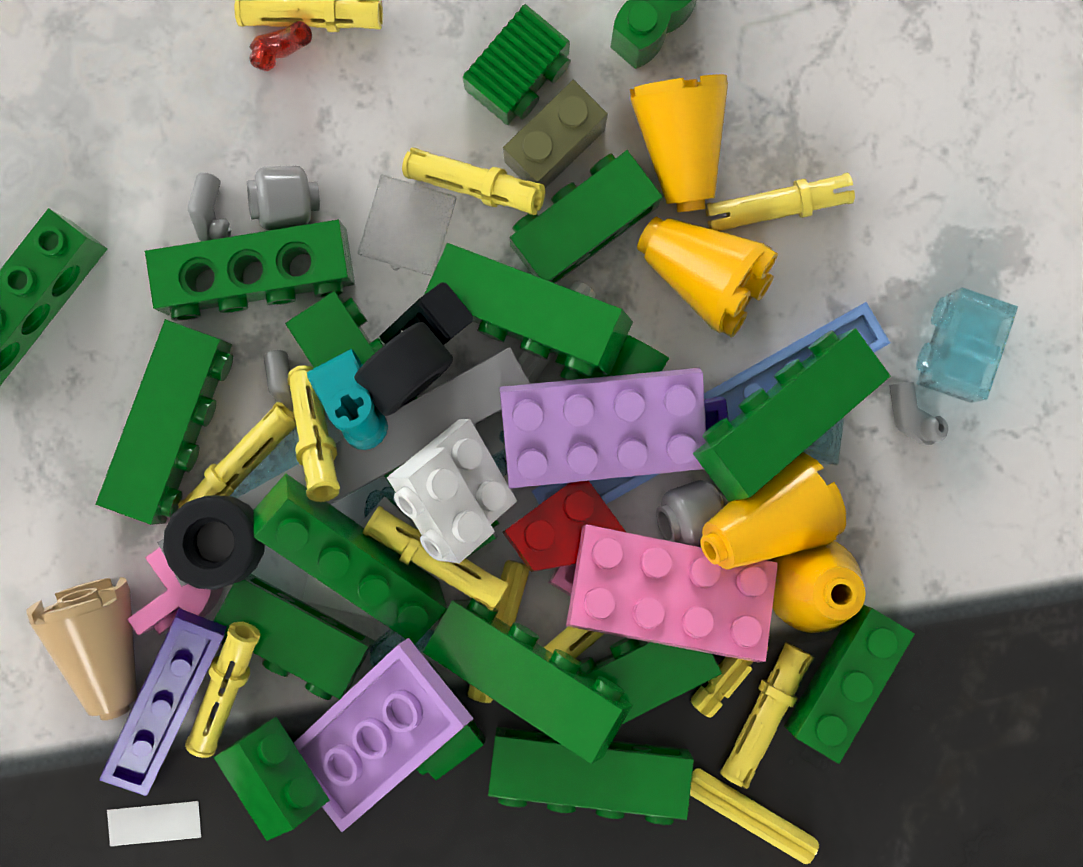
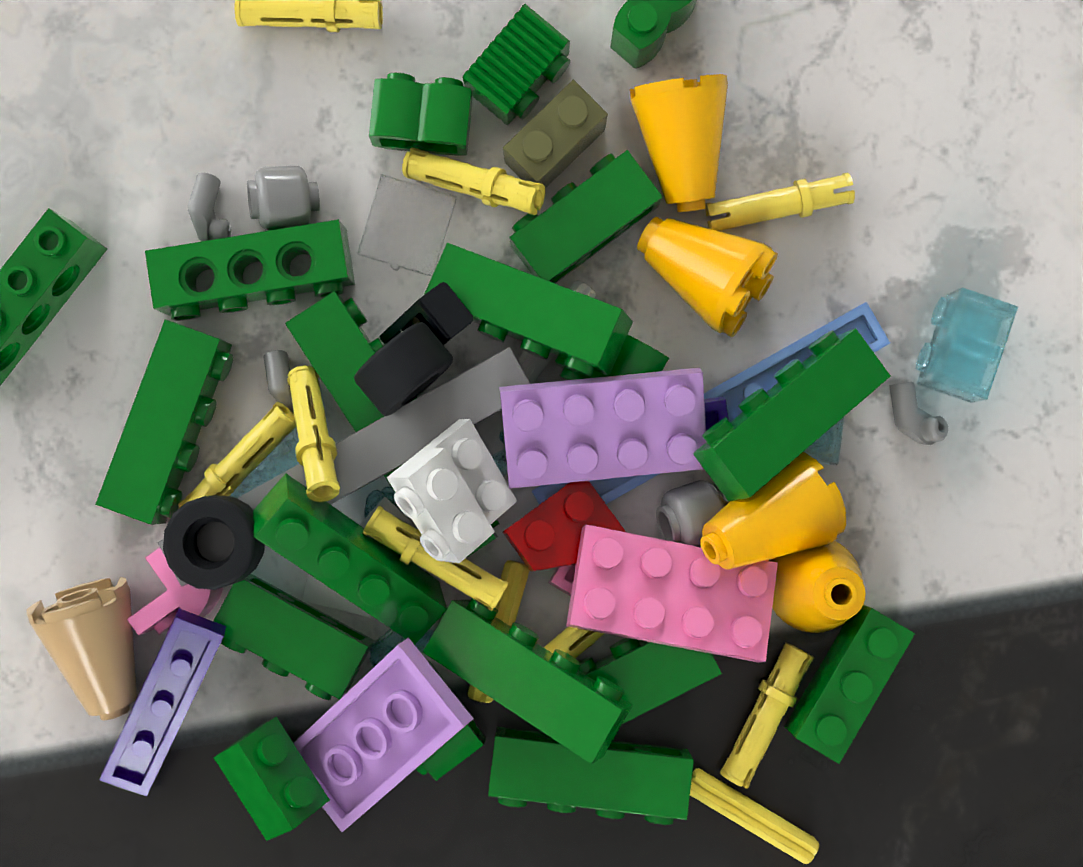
(154, 823): white sticker -> none
(237, 648): light yellow pin -> none
(278, 45): clear red arm -> none
(347, 402): teal piece -> none
(421, 115): none -> green brick
(733, 671): light yellow axle -> none

